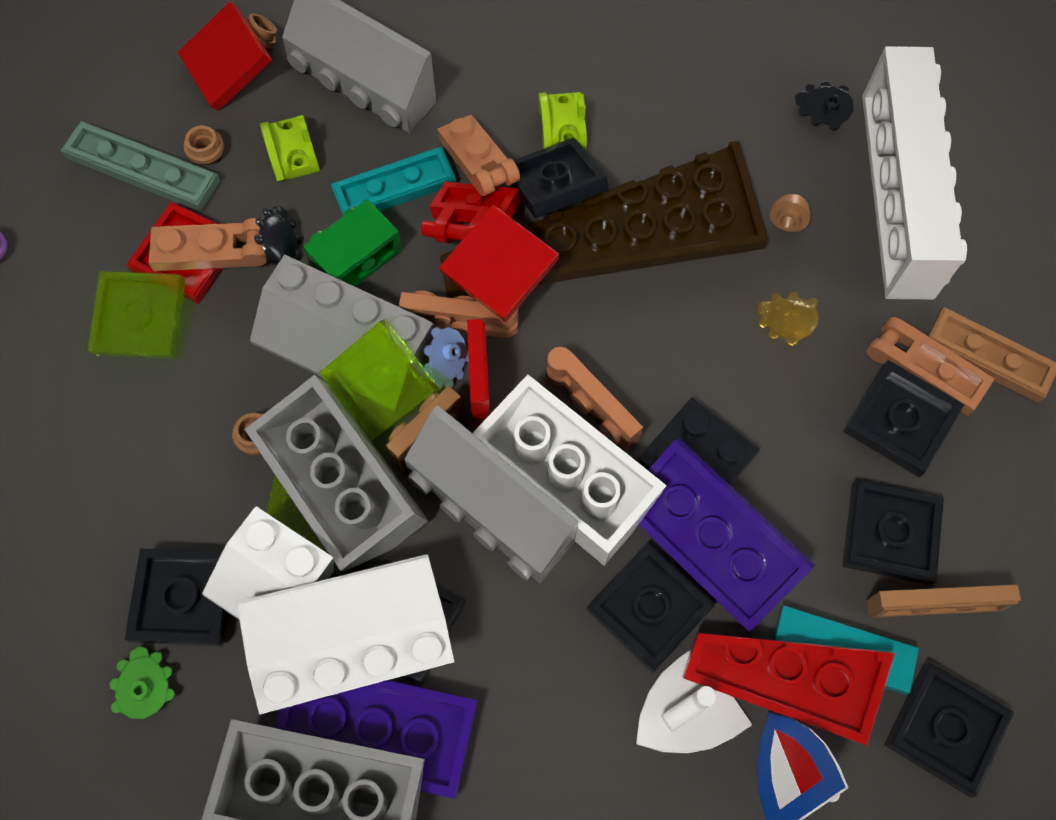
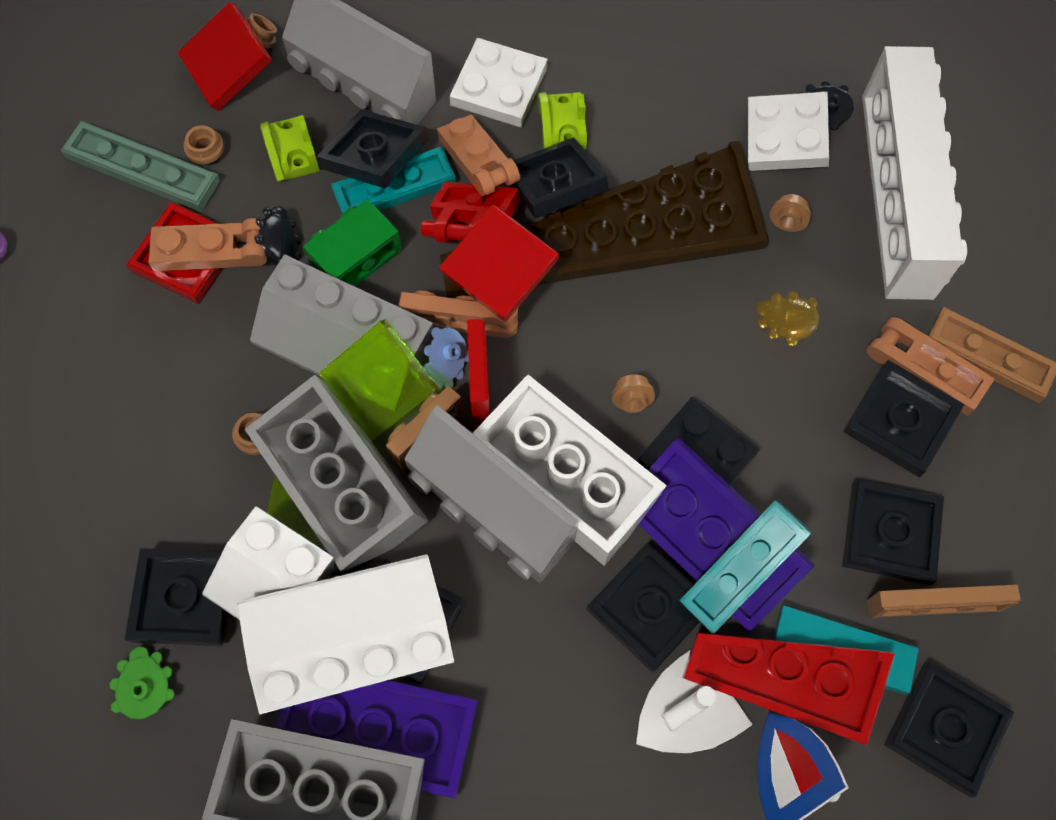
(136, 315): clear neon green tile -> none
(372, 148): none -> black plate
(498, 82): none -> white plate
(593, 398): nougat plate -> none
(633, 393): none -> medium nougat plate
(745, 566): none -> teal tile
(788, 131): none -> white plate

